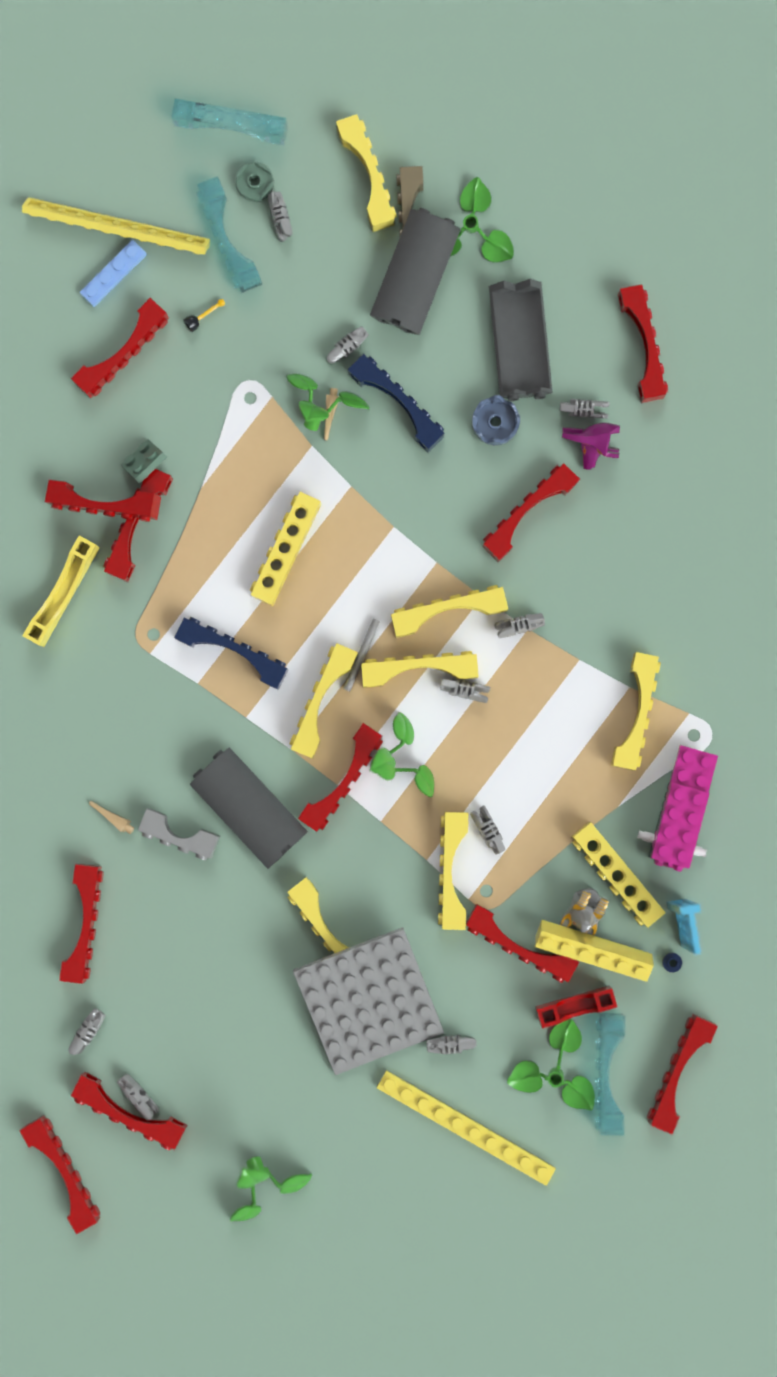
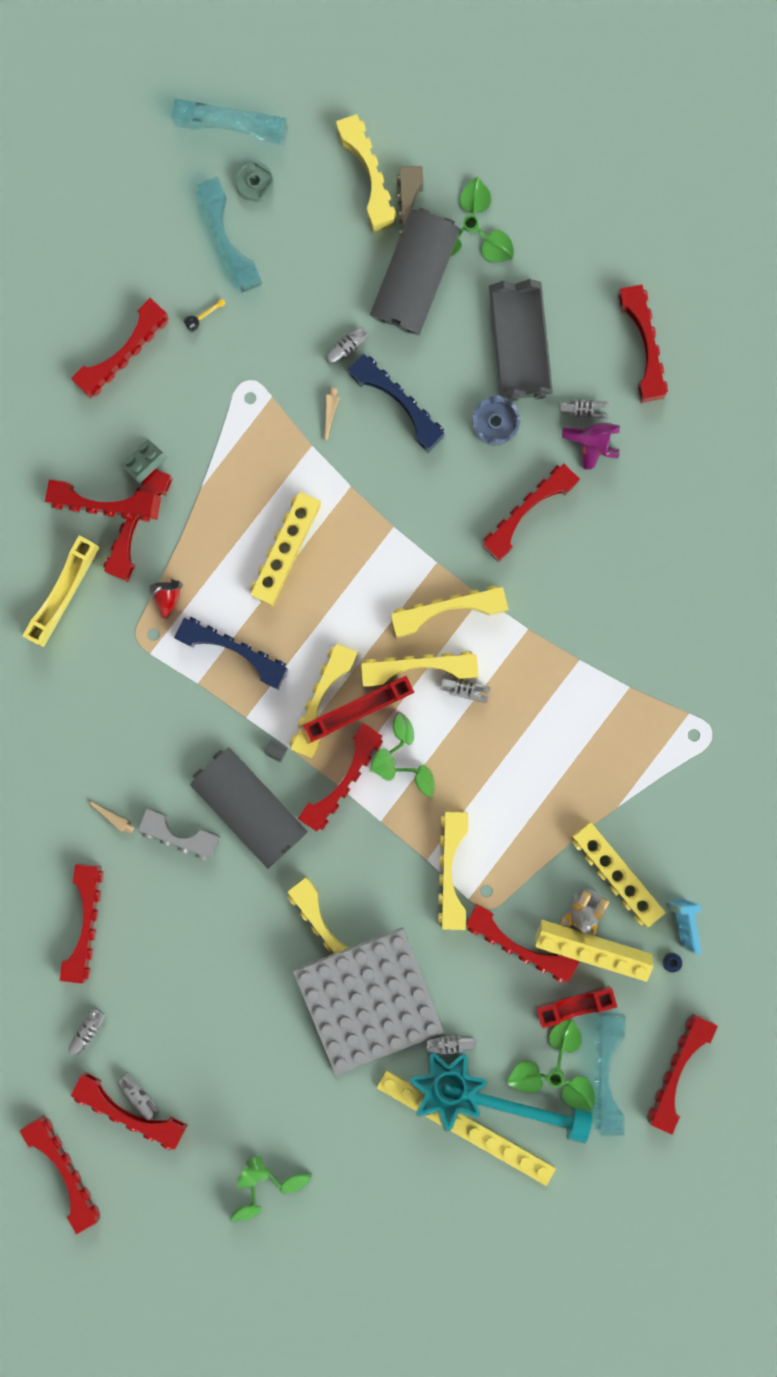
(113, 273): light blue plate -> none
(116, 225): light yellow plate -> none
(166, 596): none -> red hat
(275, 750): none -> dark grey brick
(280, 216): light grey hinge -> none
(314, 414): bright green plant -> none
(356, 709): none -> red arch
(361, 655): light grey piece -> none
(452, 1092): none -> teal piece
(488, 830): light grey hinge -> none
(519, 625): light grey hinge -> none
(644, 670): light yellow arch -> none
(682, 810): dark pink piece -> none

